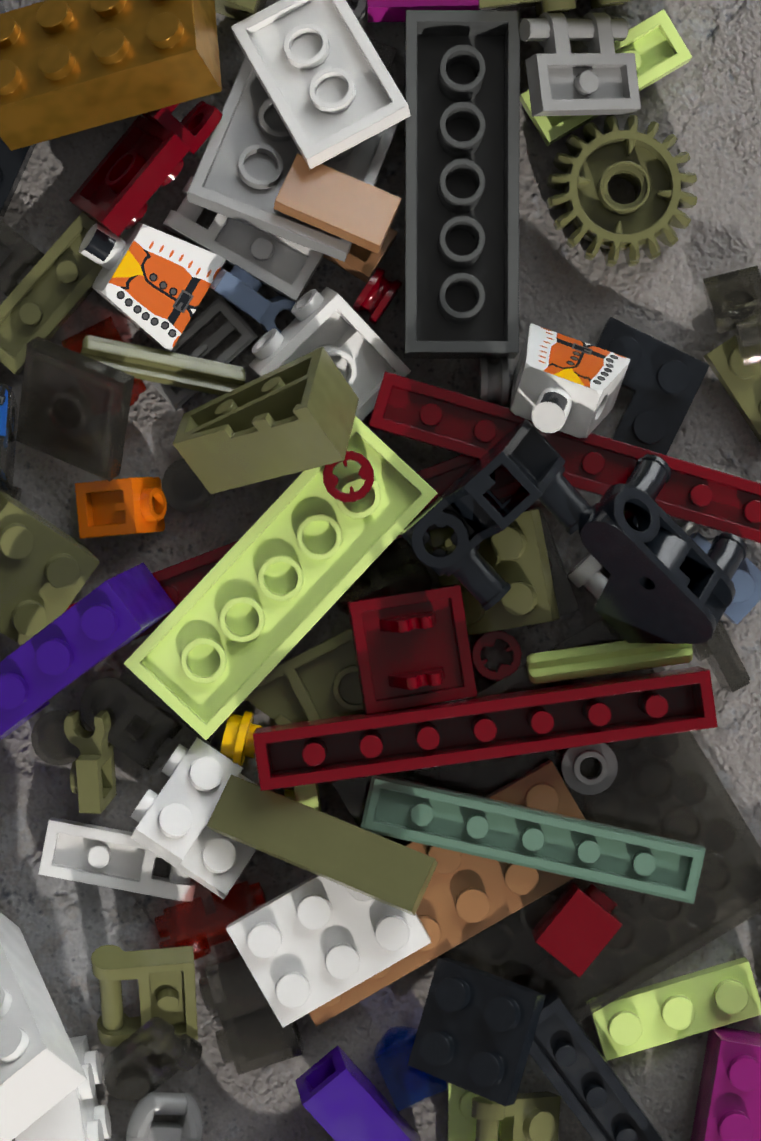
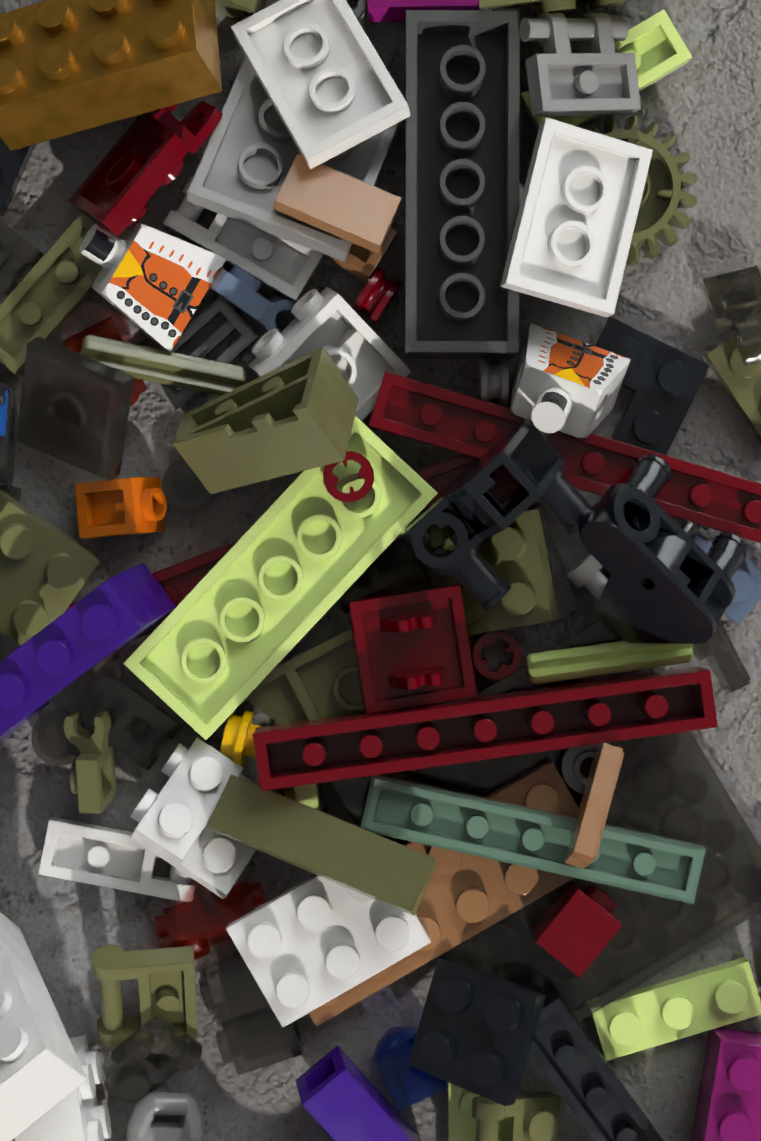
(576, 217): none -> white plate
(594, 806): none -> medium nougat tile

